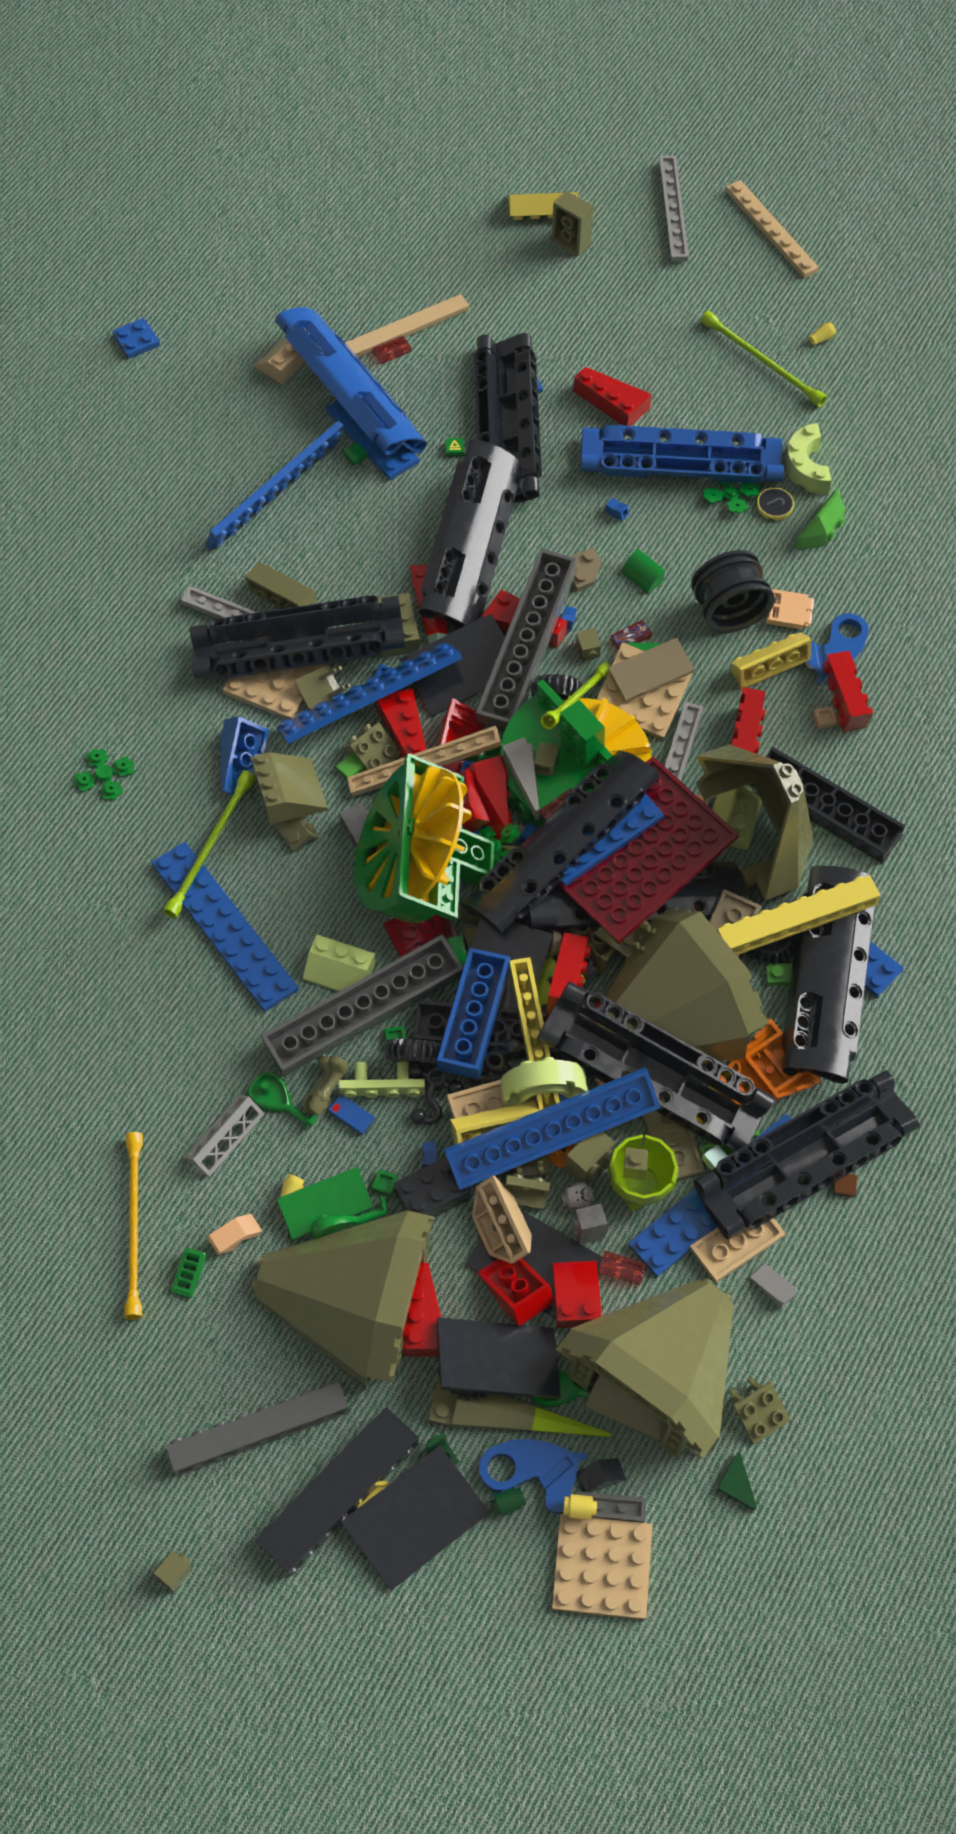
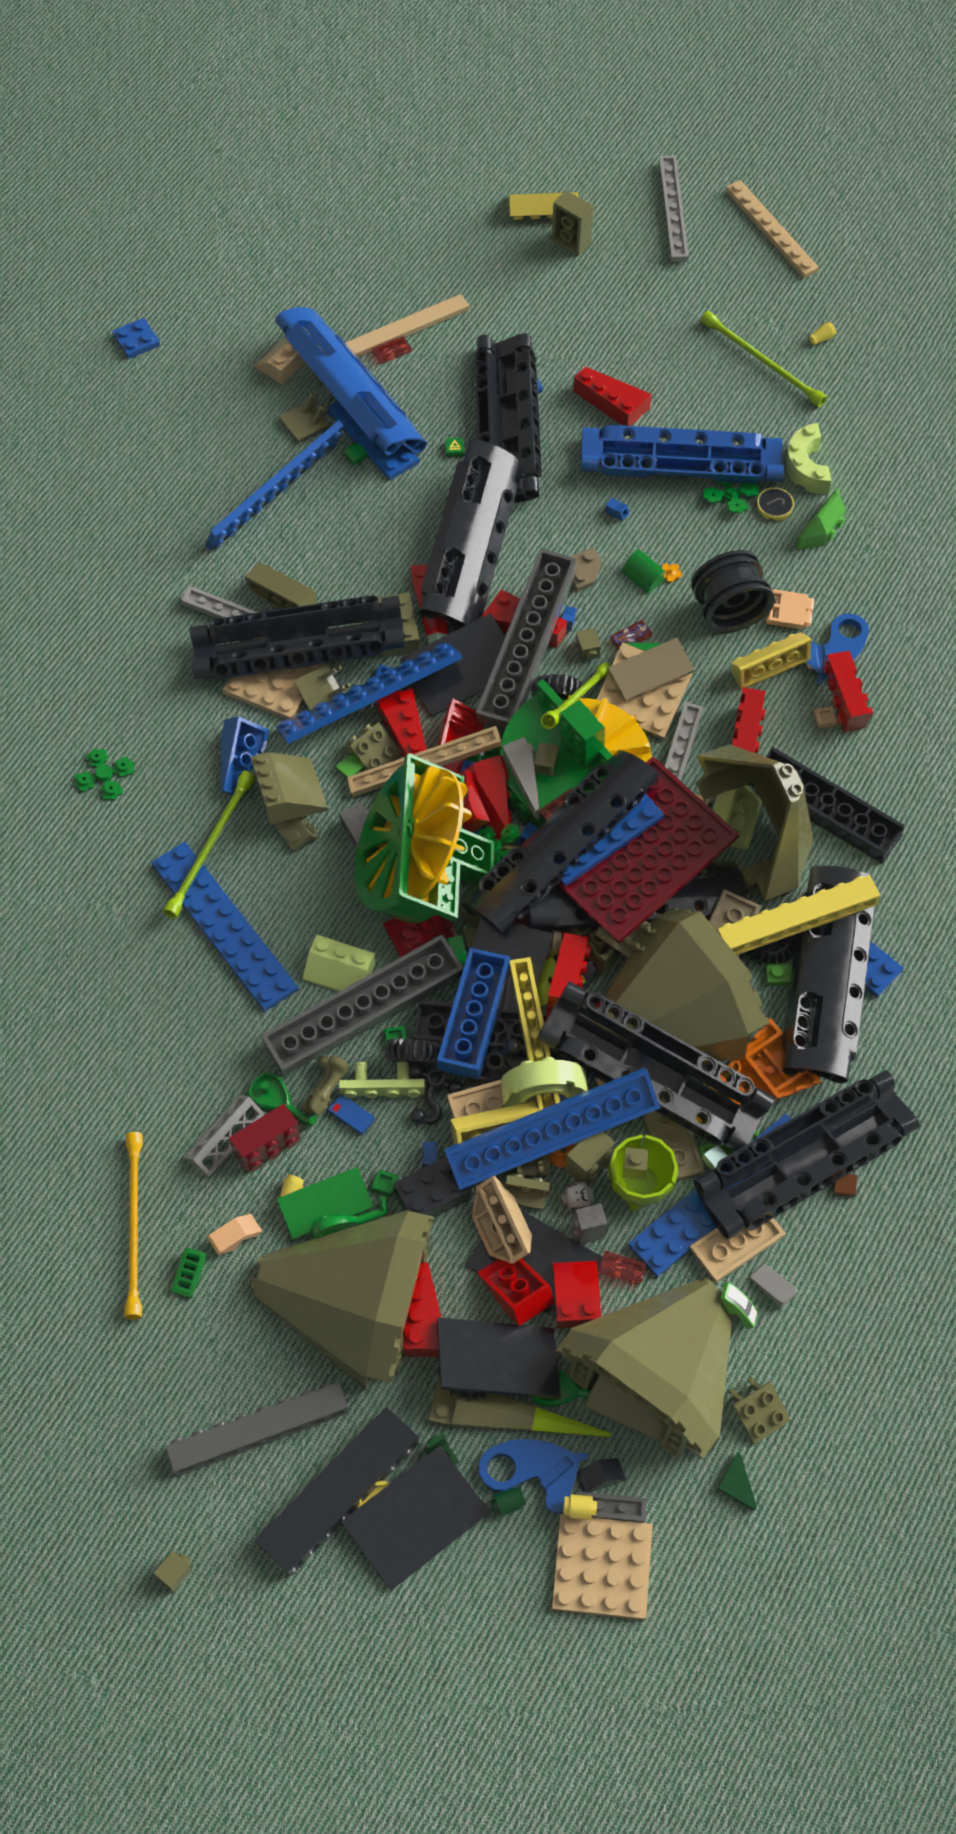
(265, 1138): none -> dark red brick
(305, 419): none -> olive plate
(671, 572): none -> light orange plant
(738, 1302): none -> slope

